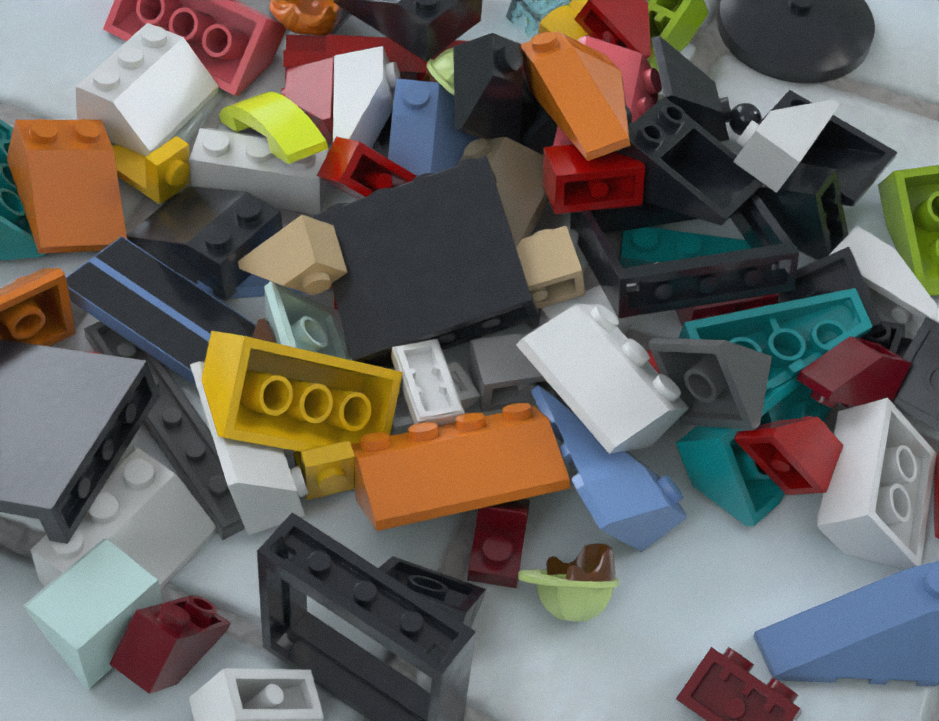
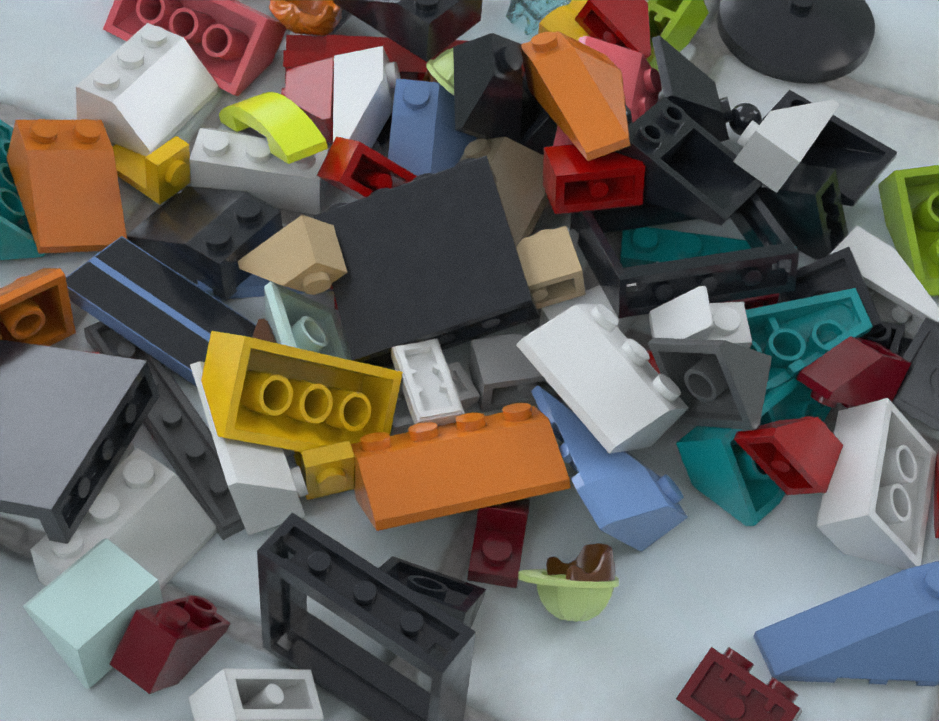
(695, 318): none -> white slope

